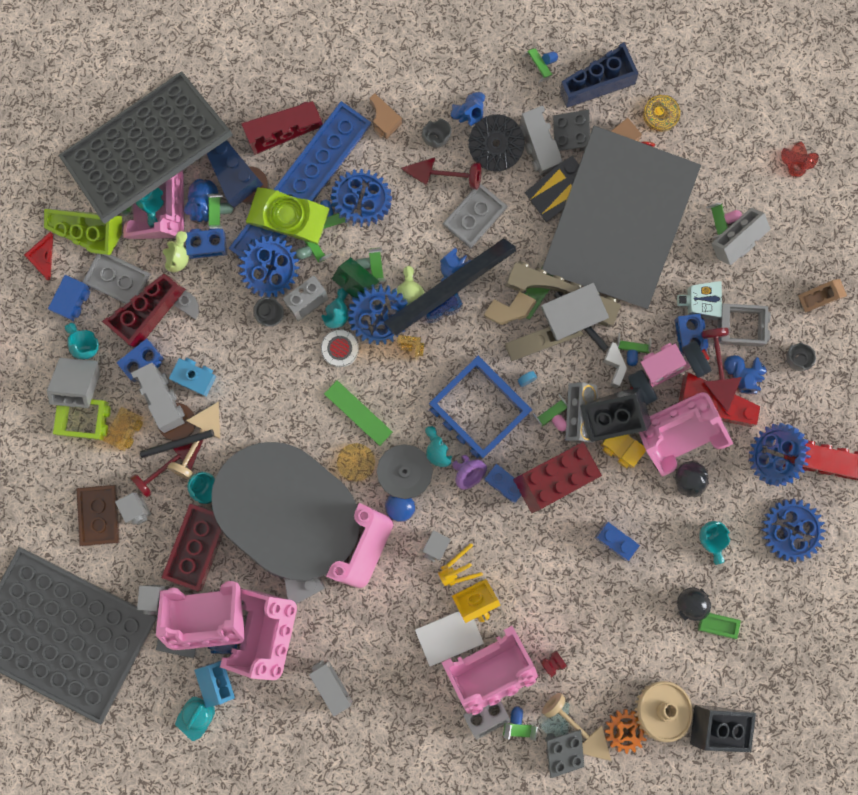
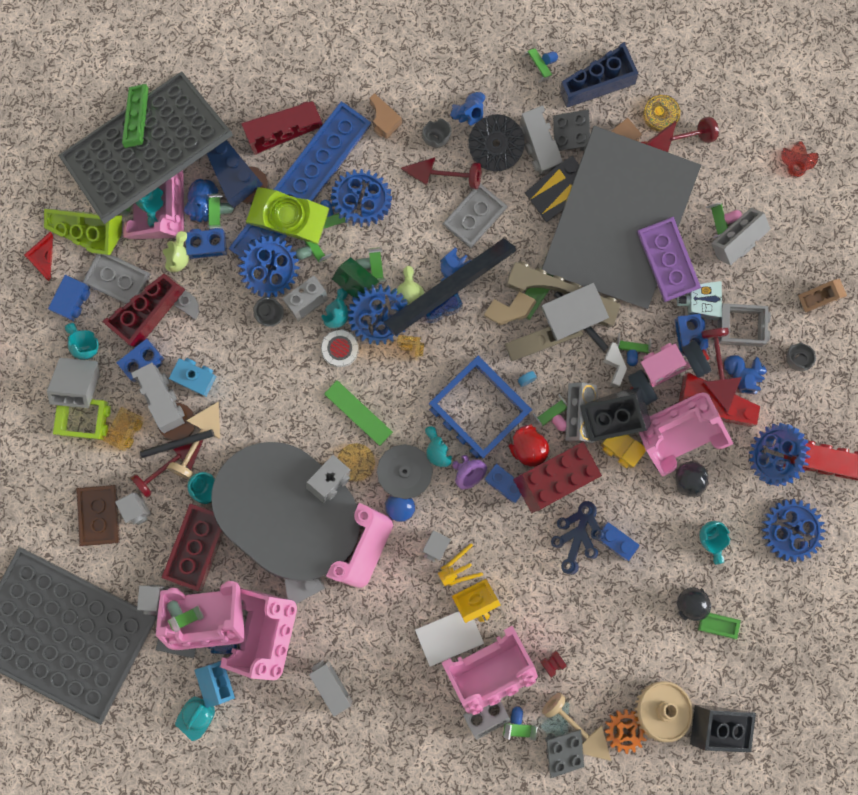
(135, 116): none -> bright green tile
(182, 619): none -> piece
(333, 469): none -> light grey brick
(529, 446): none -> red hair
(579, 535): none -> dark blue plant
(668, 259): none -> medium lavender tile
(706, 130): none -> dark red piece

